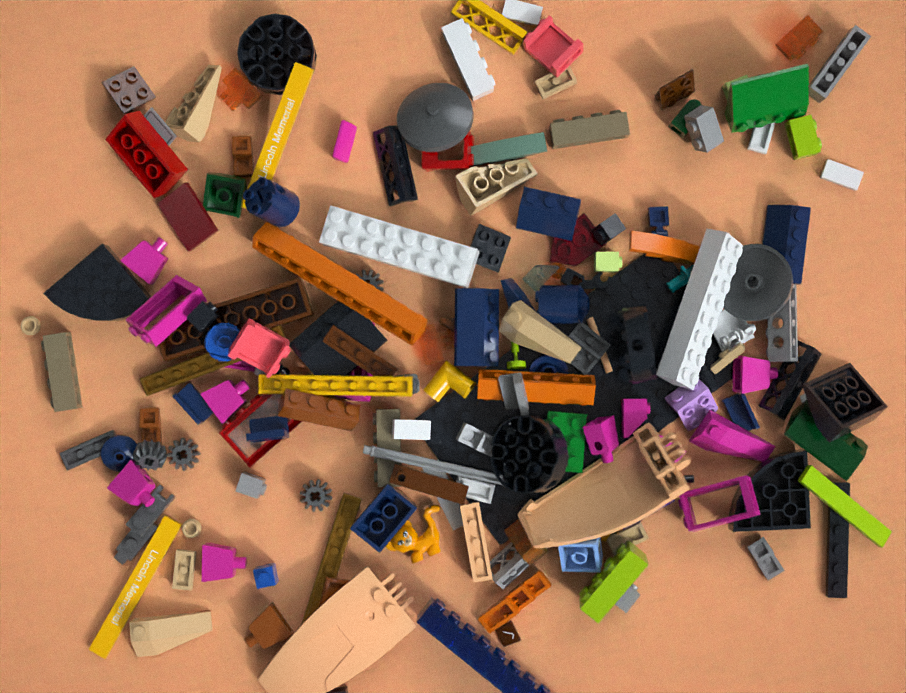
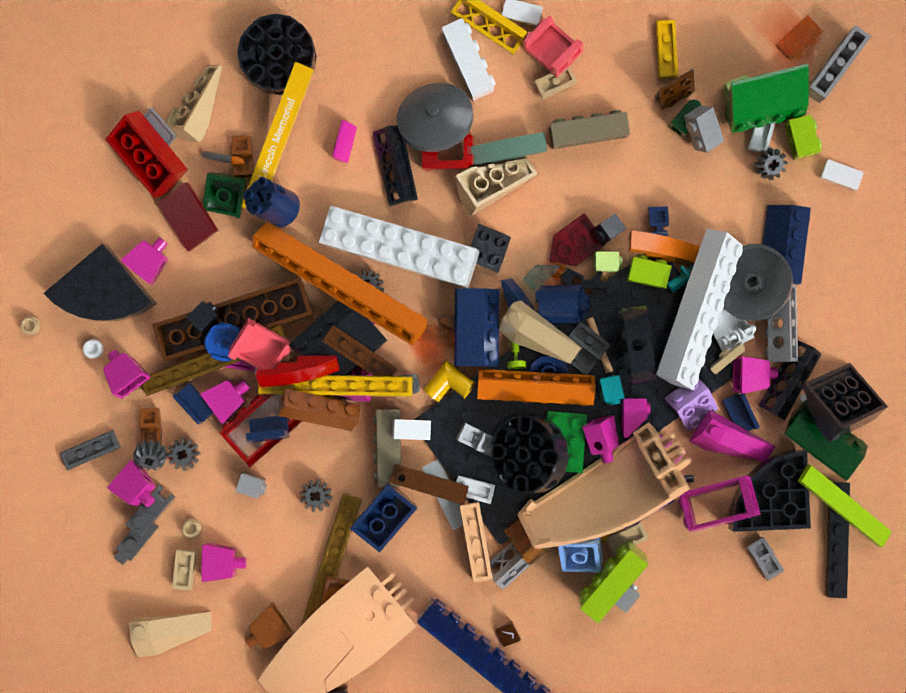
(62, 372): dark tan brick -> none
(93, 348): none -> white tile
(118, 445): dark blue dish -> none
(124, 374): none -> dark pink torso
(128, 90): hinge -> none
(135, 587): yellow tile -> none
(158, 303): dark pink window -> none
(235, 160): none -> flat silver piece
(239, 90): clear orange hinge -> none
(266, 575): blue brick -> none
(303, 370): none -> red slope
(408, 540): light orange animal -> none
(431, 464): light grey piece -> none
(514, 392): light grey panel -> none
(514, 601): orange slope -> none
(548, 213): dark blue slope -> none
(610, 389): none -> teal brick
(649, 272): none -> lime brick
(666, 49): none -> yellow tile
(767, 158): none -> dark grey gear

